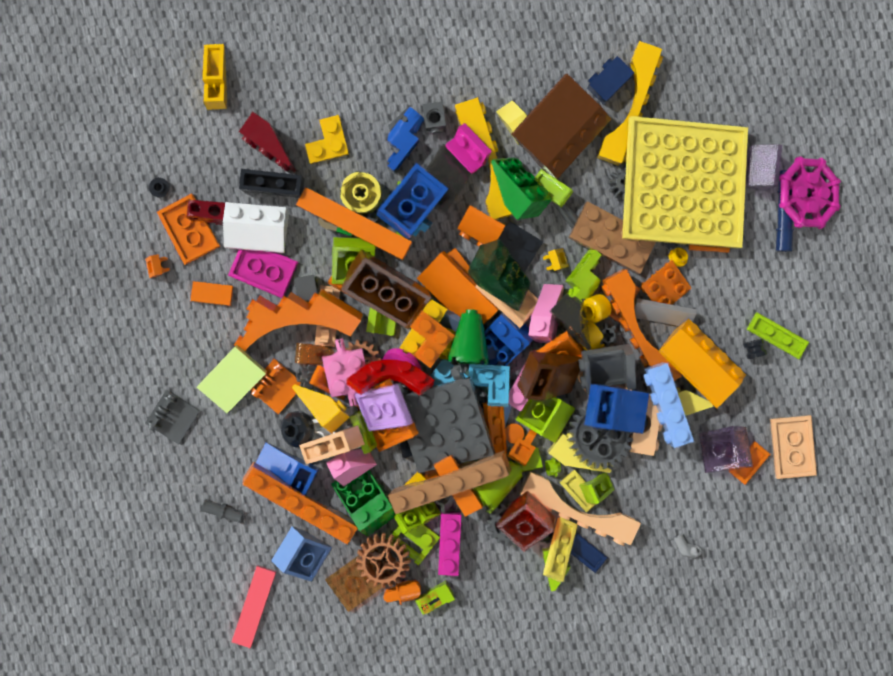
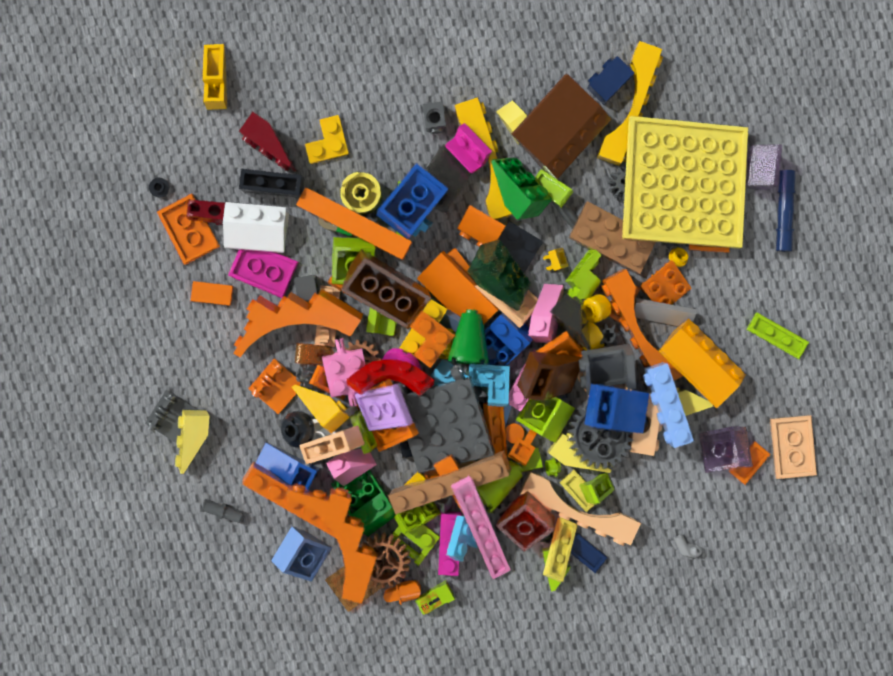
(154, 266): orange tile -> none
(194, 431): none -> light yellow slope
(231, 379): yellowish green tile -> none
(254, 606): coral tile -> none
(348, 532): none -> orange arch
(402, 136): blue plate -> none
(460, 539): none -> medium azure plate
(480, 527): none -> bright pink plate
(755, 348): black wheel -> none
(819, 192): dark pink plate -> none

